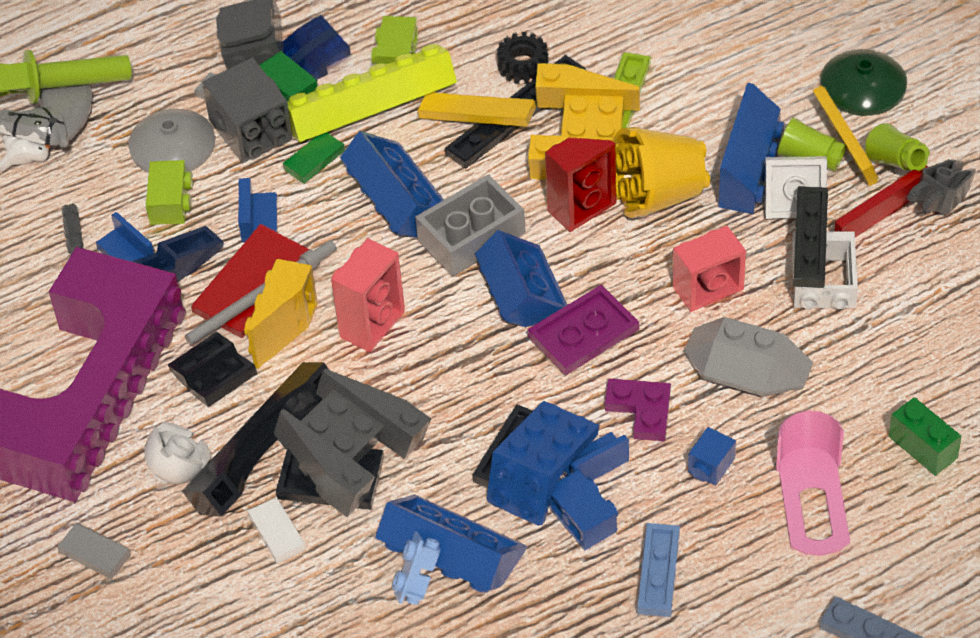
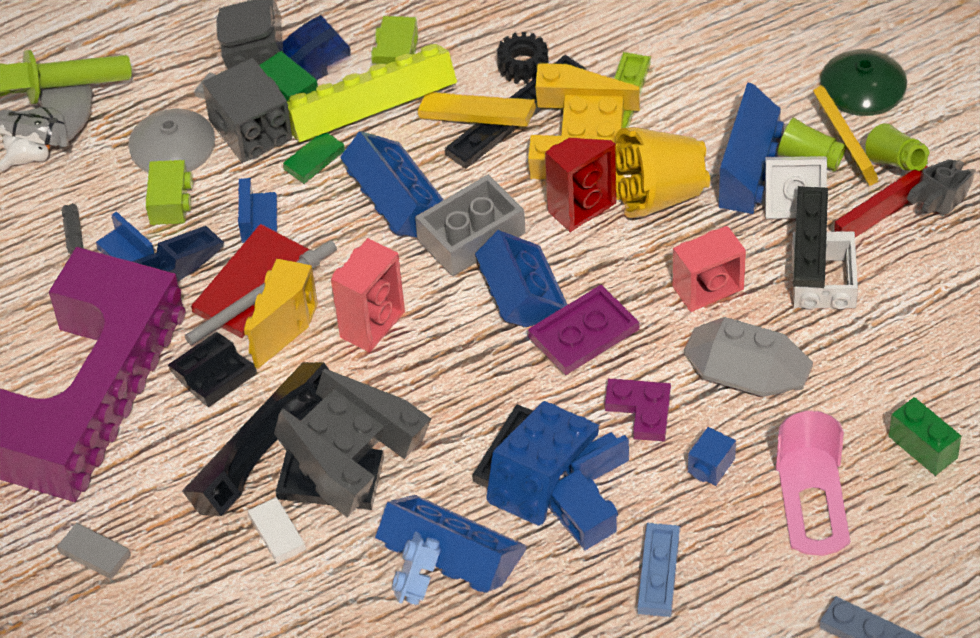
(174, 455): white cylinder -> none

